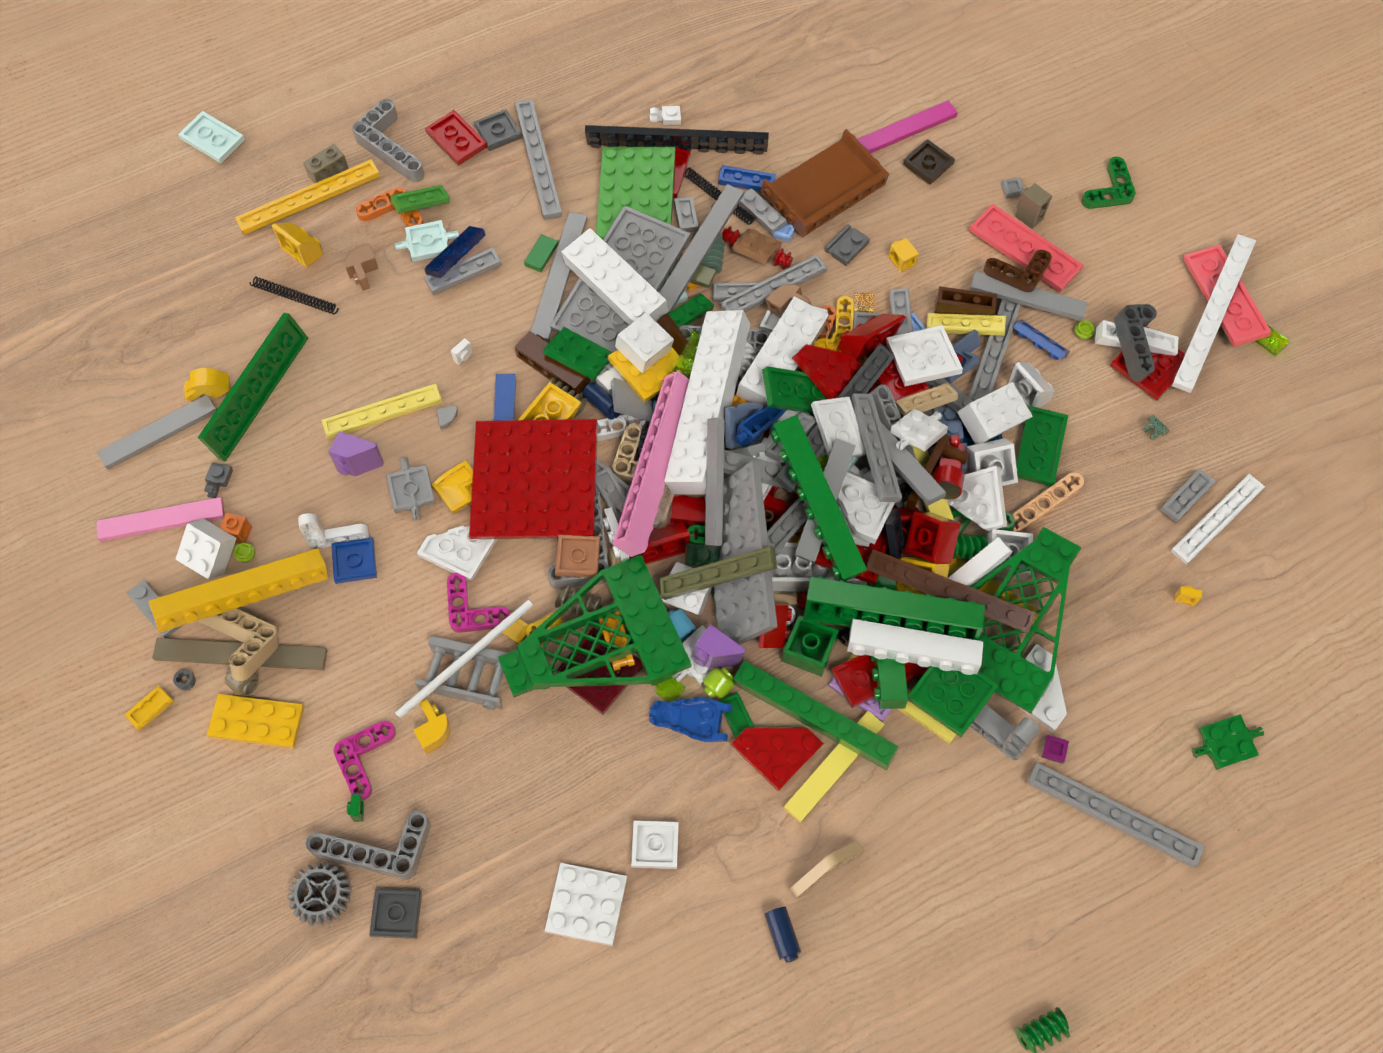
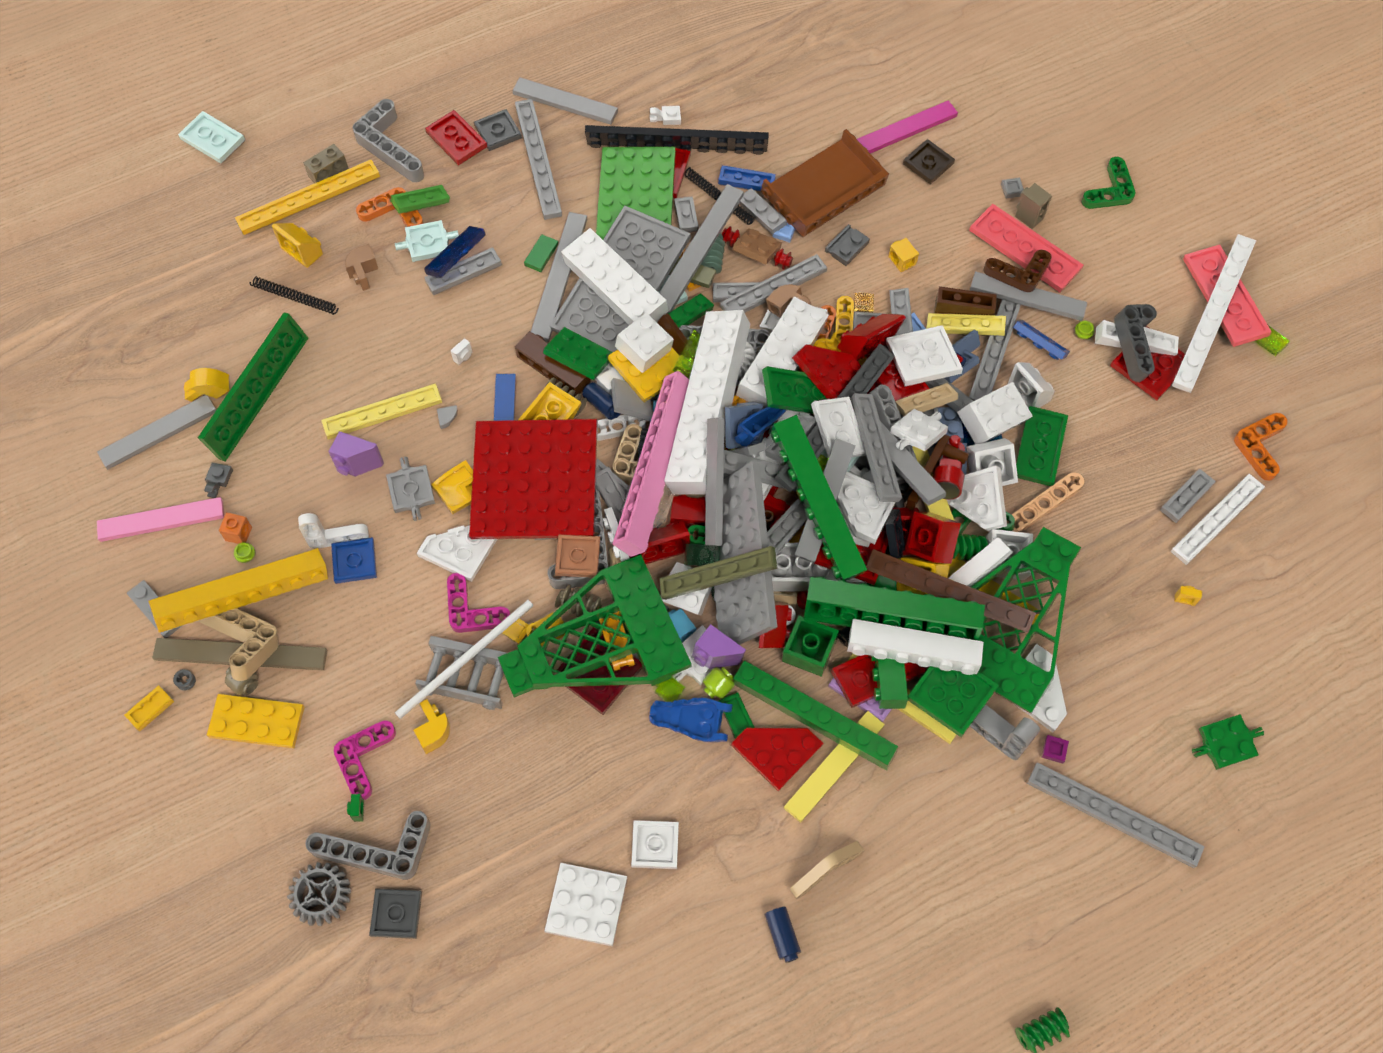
(205, 548): white brick -> none
(565, 101): none -> light grey tile
(1157, 425): clear green tile -> none
(1255, 439): none -> orange beam

